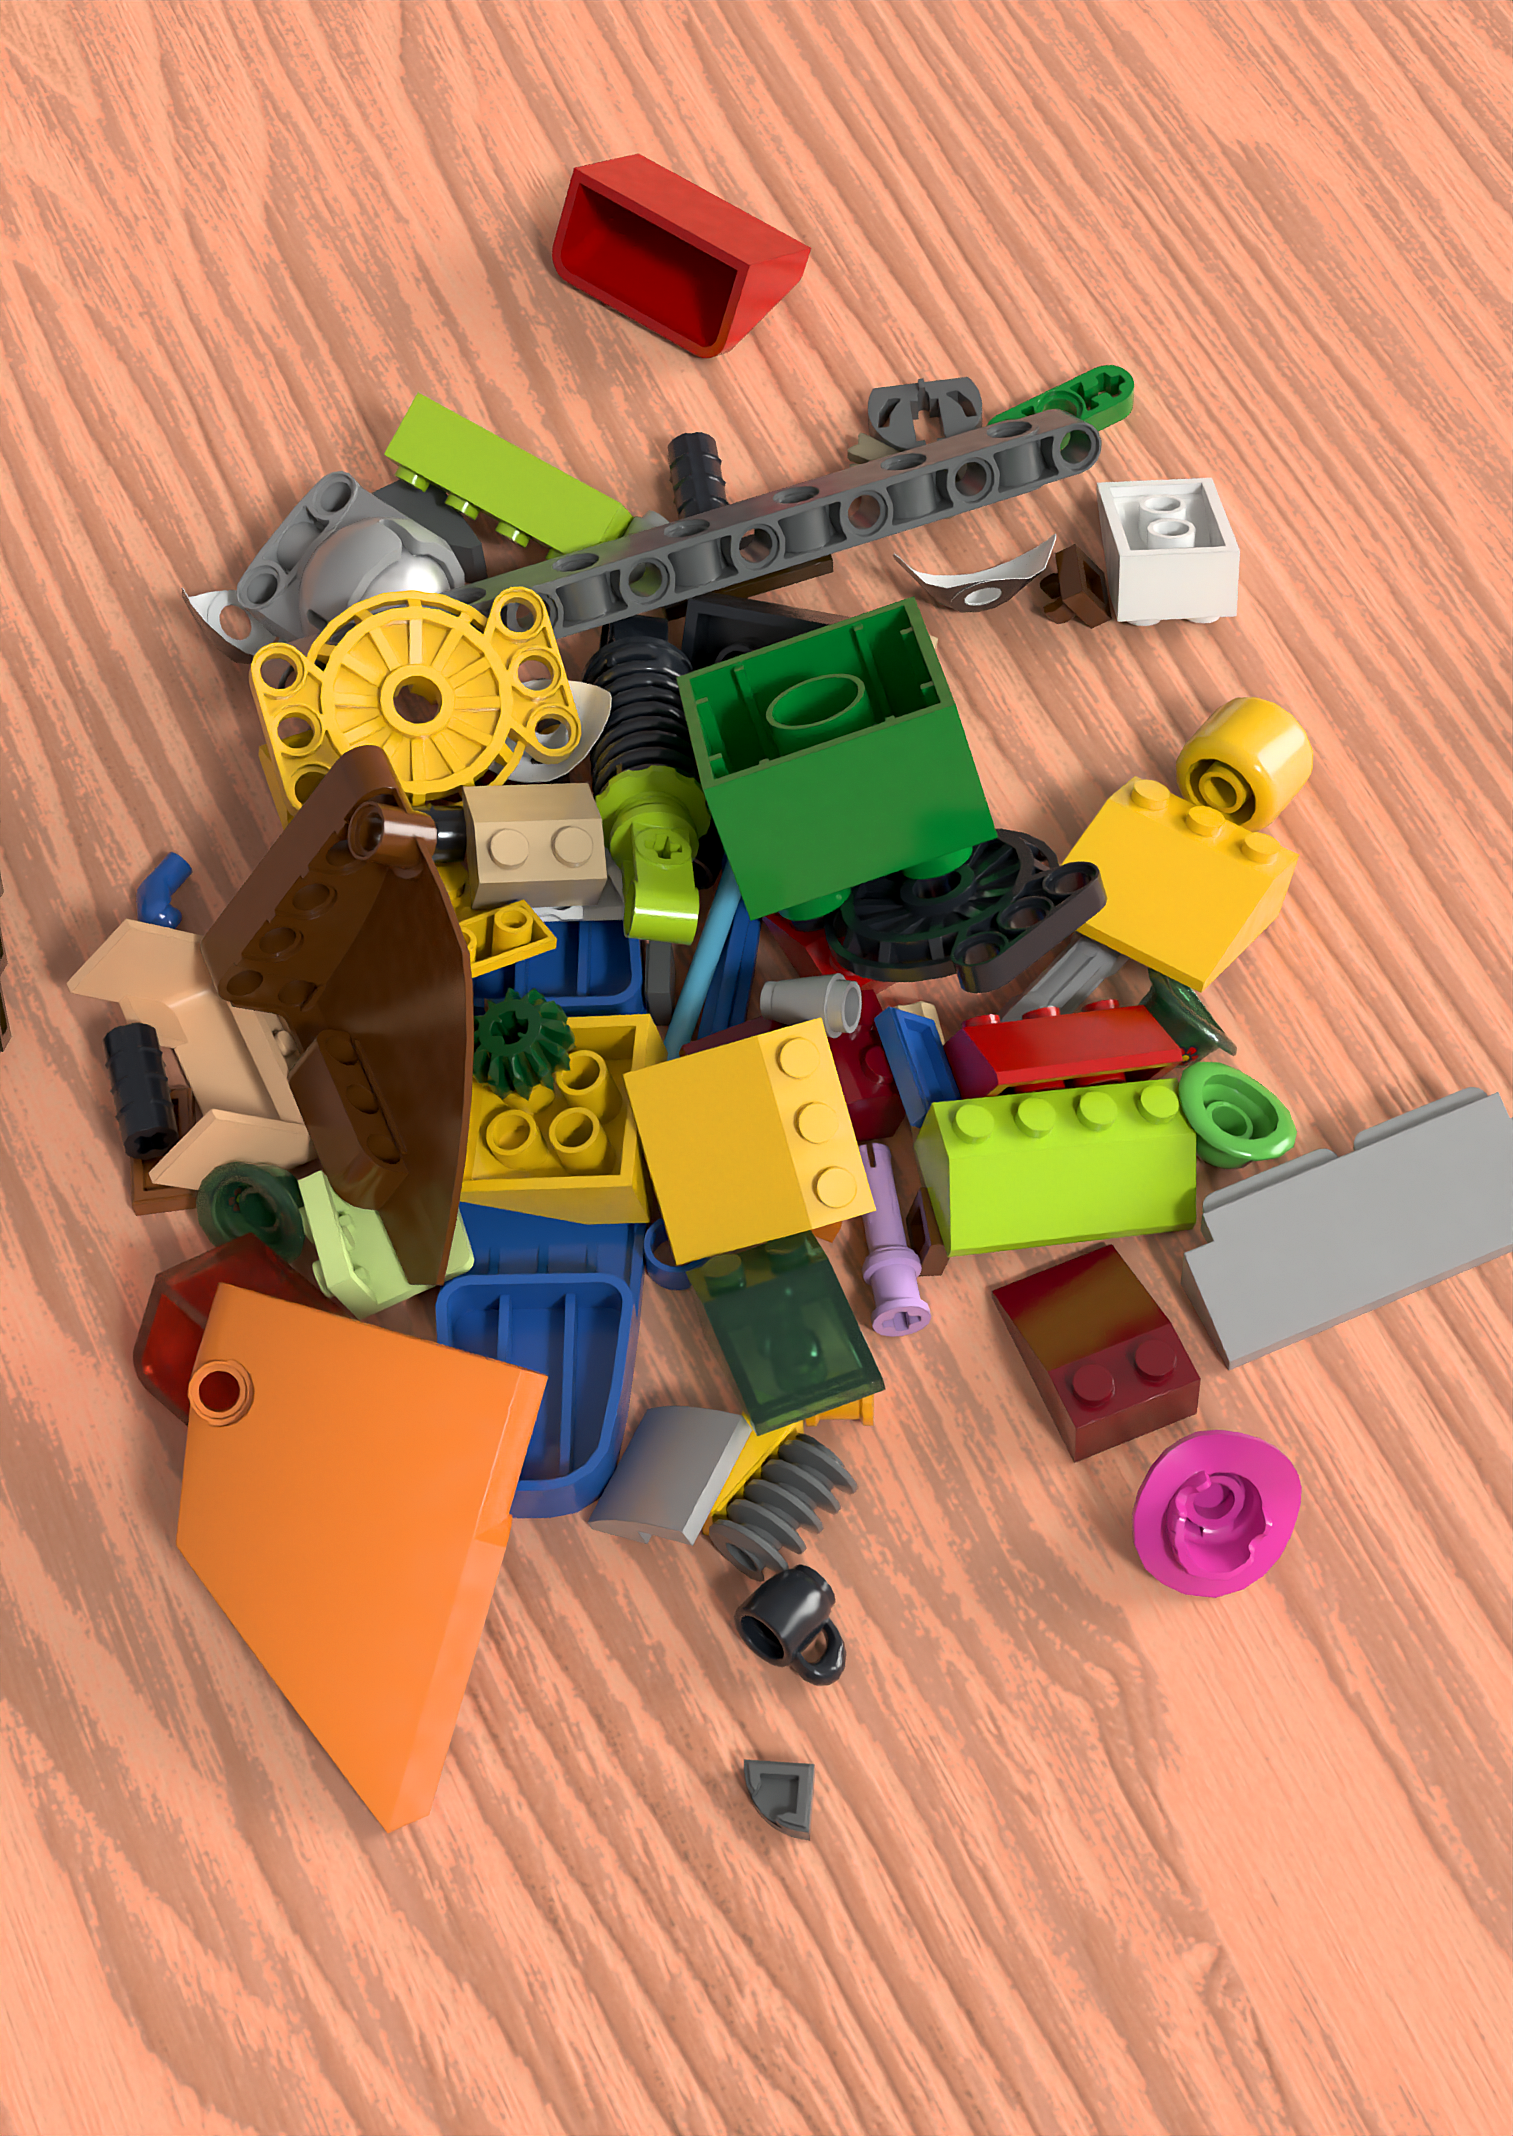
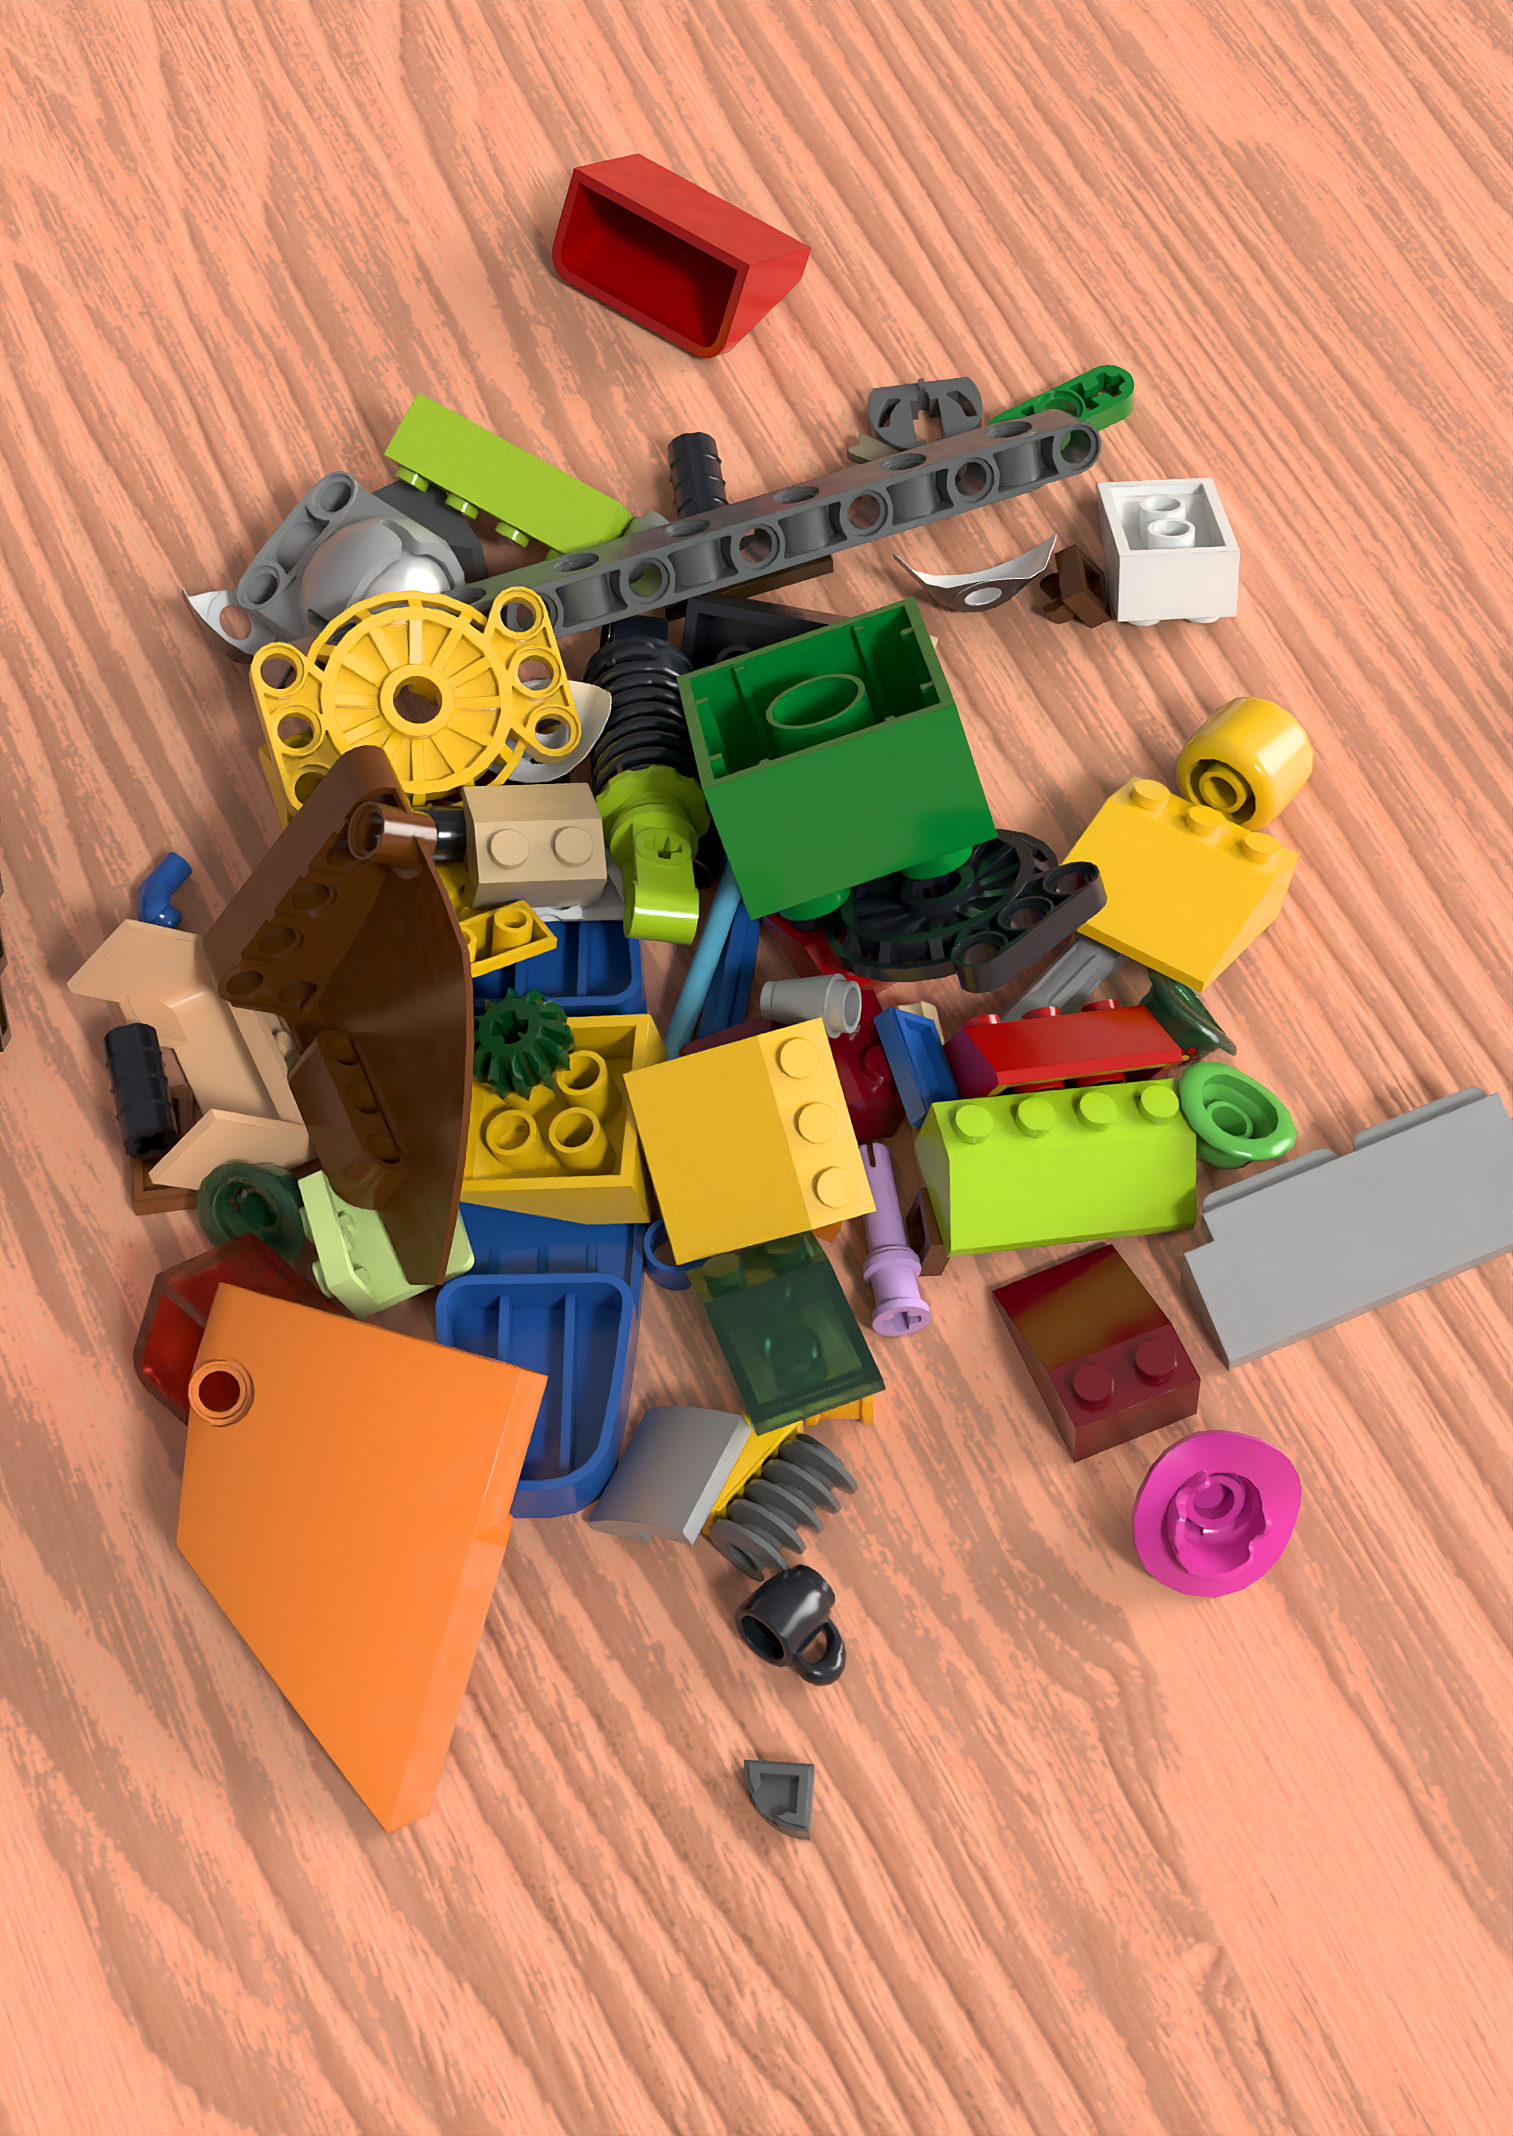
(660, 982): dark grey tile -> none

